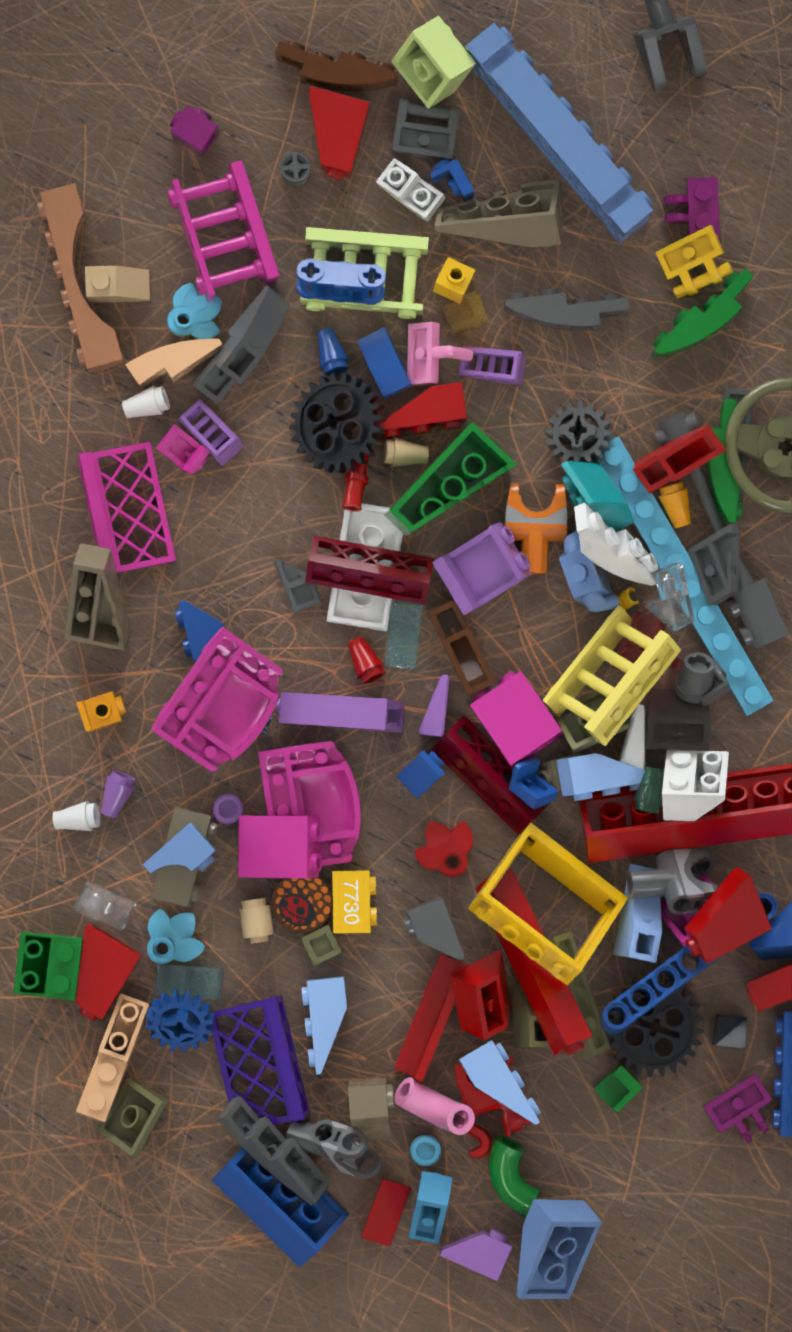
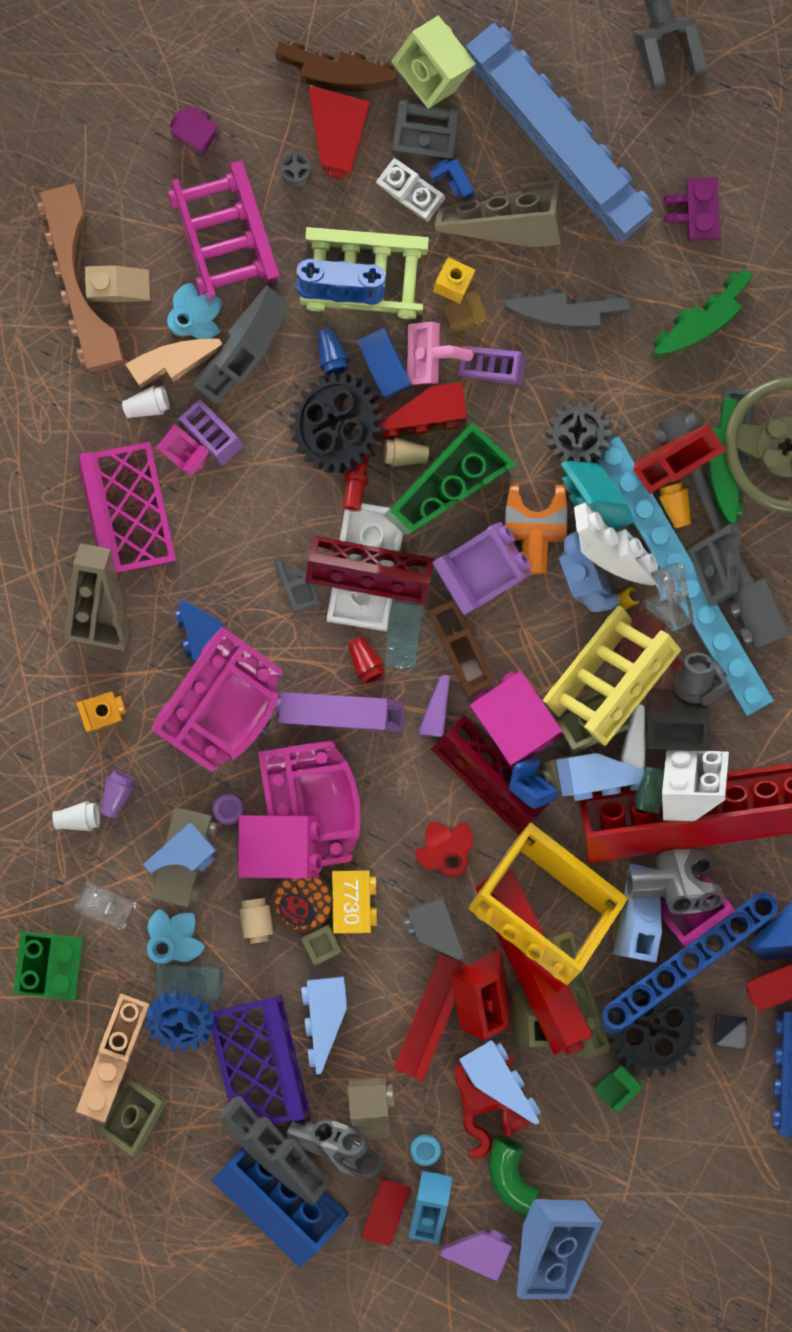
(102, 971): red slope -> none
(421, 773): blue slope -> none
(434, 1107): bright pink cylinder -> none
(689, 253): yellow plate -> none
(727, 918): red slope -> none
(737, 1104): magenta hinge -> none

